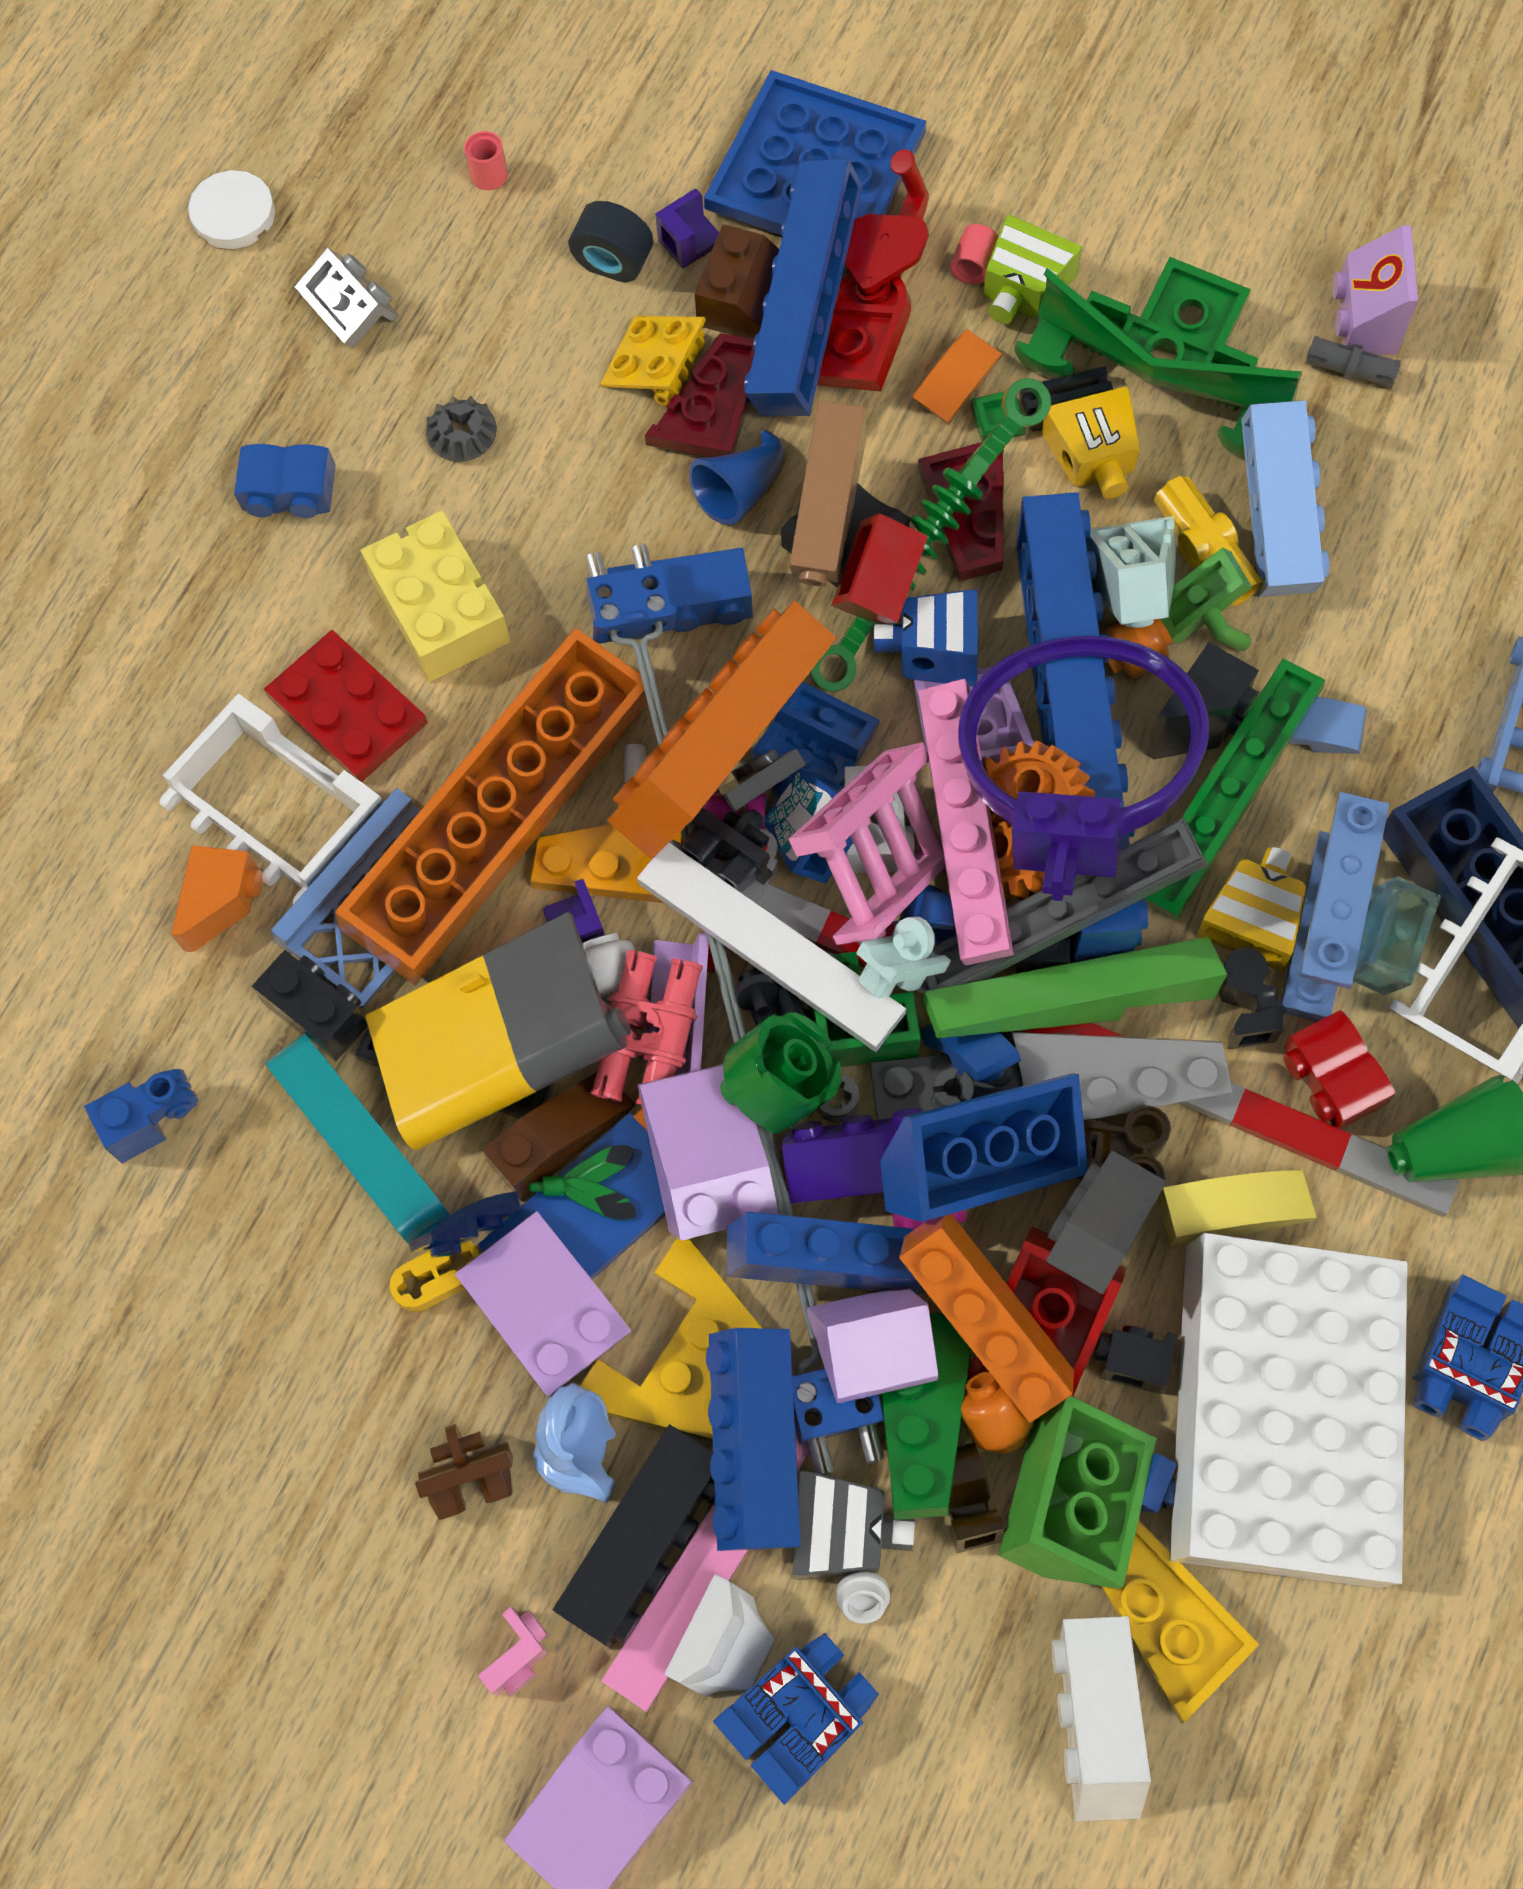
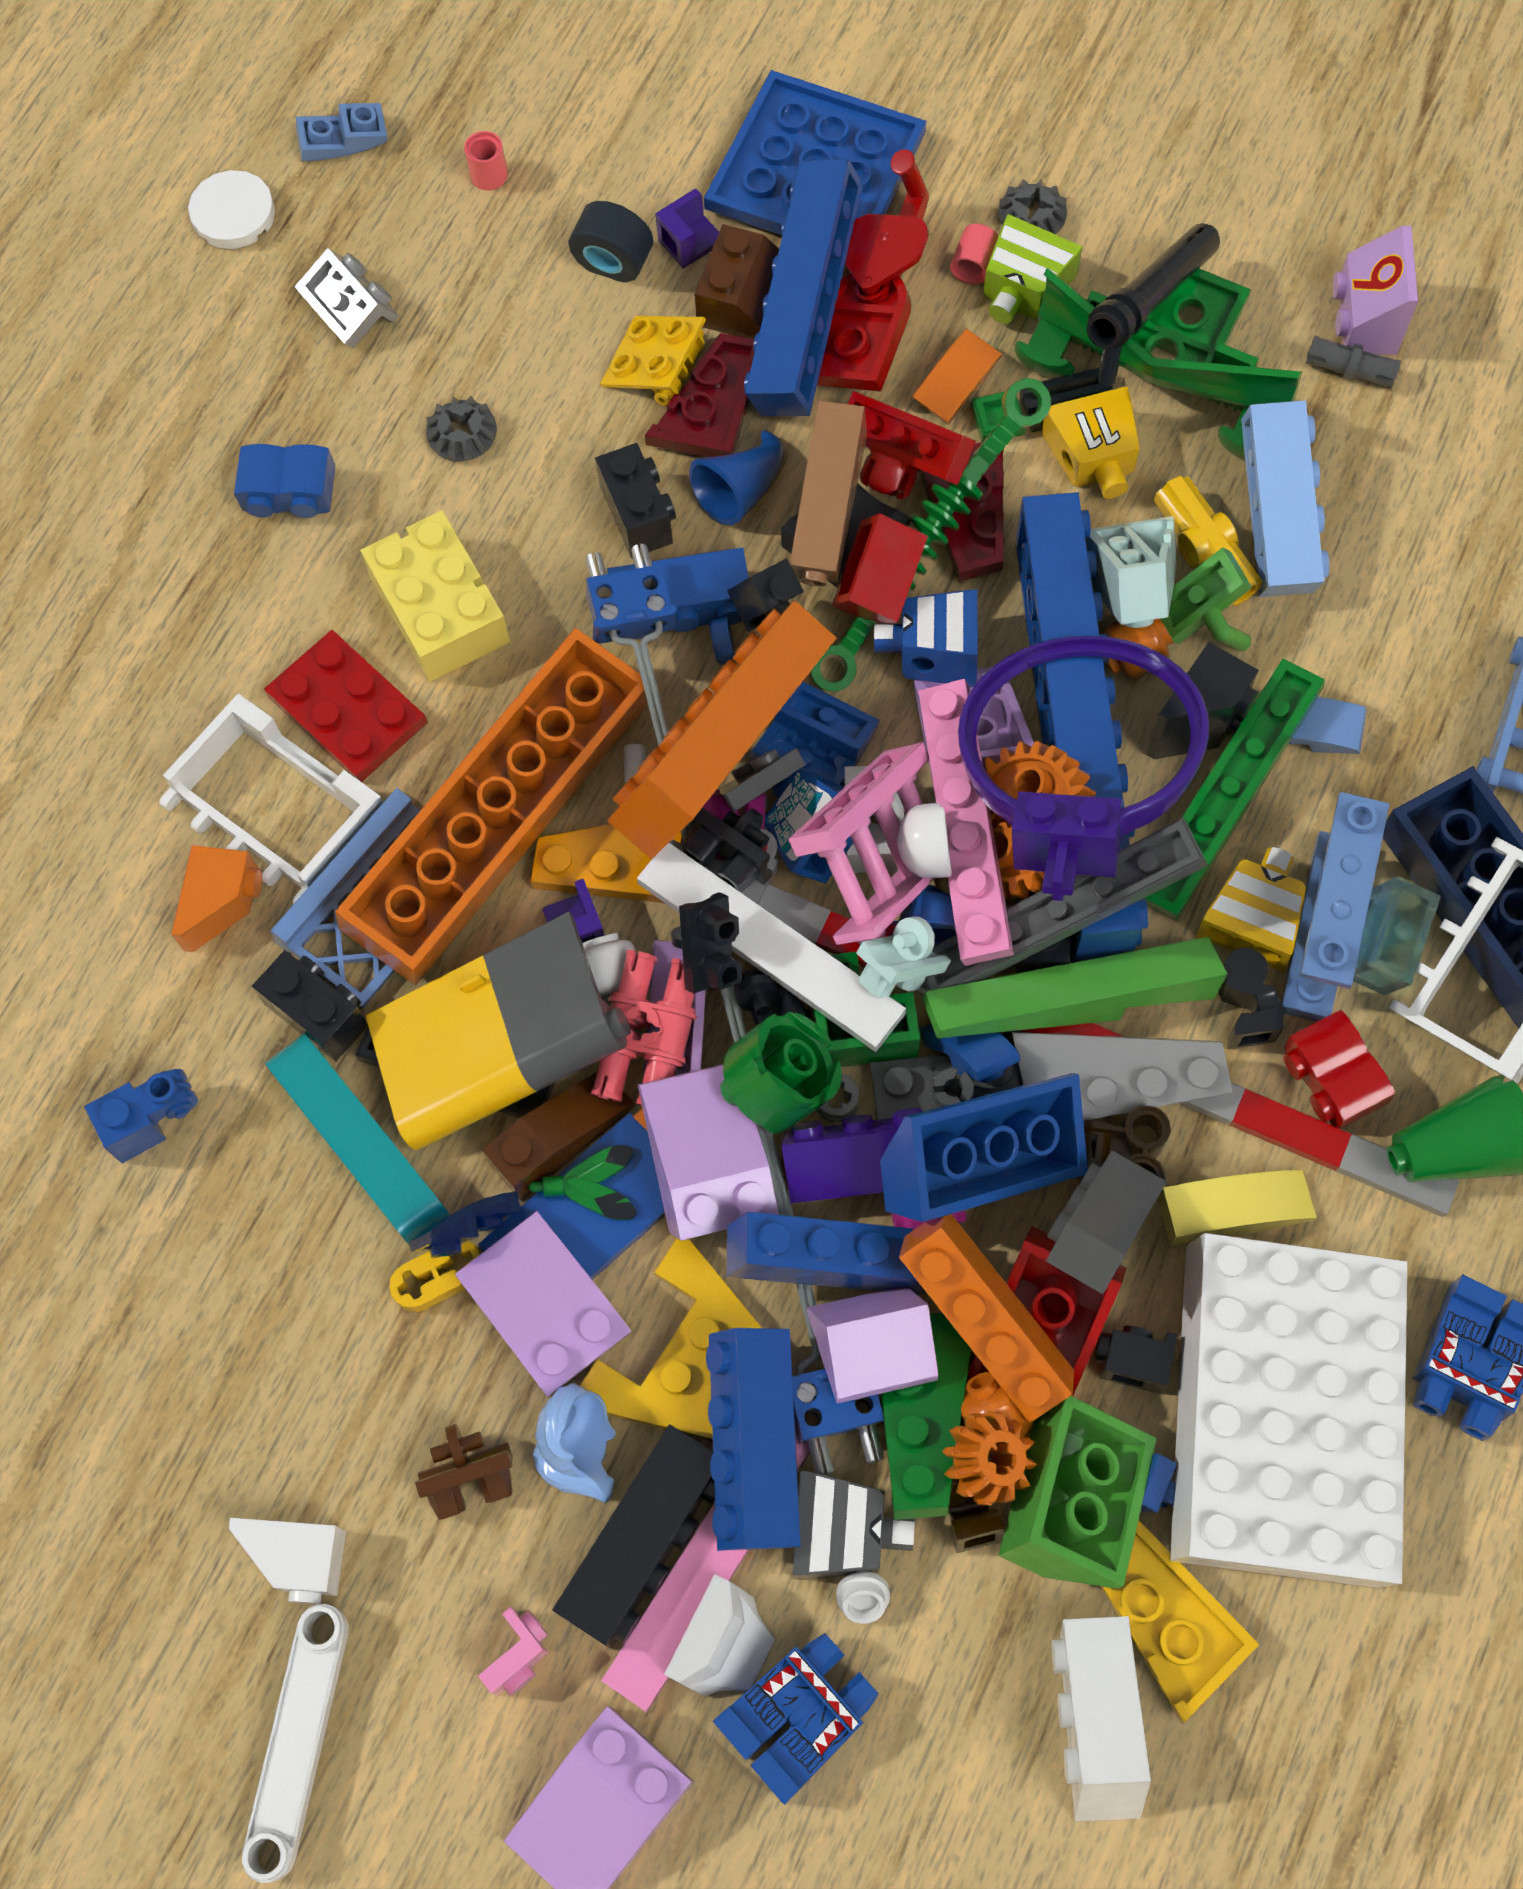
(294, 1555): none -> white slope
(295, 1744): none -> white piece
(352, 131): none -> medium blue slope
(634, 499): none -> black brick
(706, 944): none -> black hips
(722, 640): none -> blue tile
(764, 592): none -> black brick
(907, 444): none -> red plate
(924, 841): none -> white hair
(1005, 1472): none -> orange gear
(1051, 211): none -> dark grey gear
(1128, 308): none -> black cylinder

